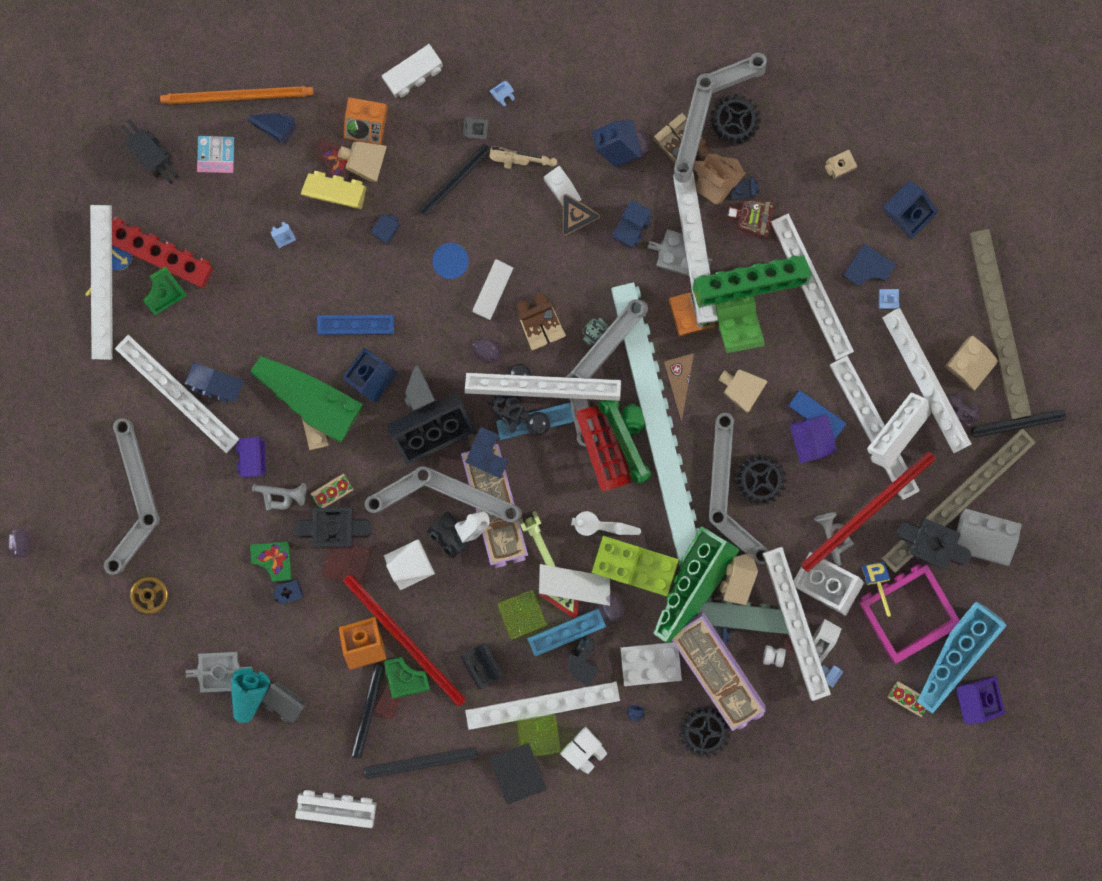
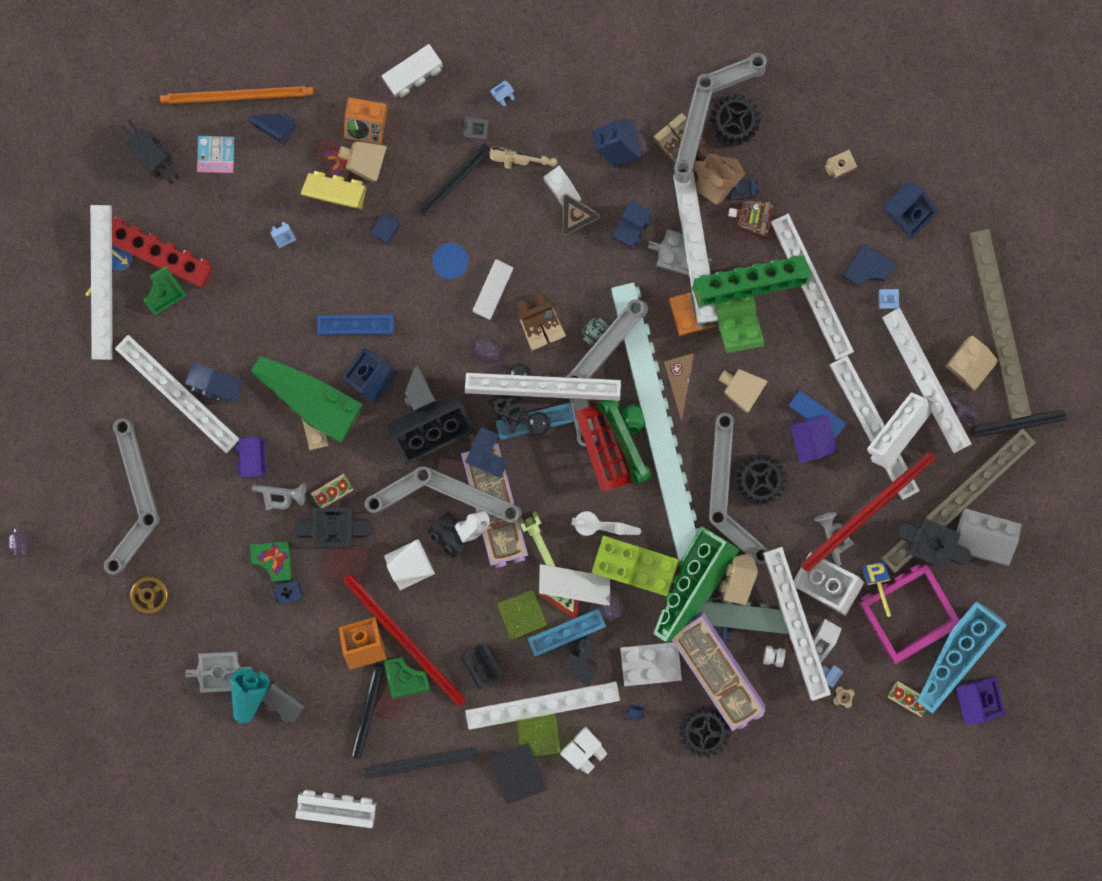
(847, 701): none -> tan plate

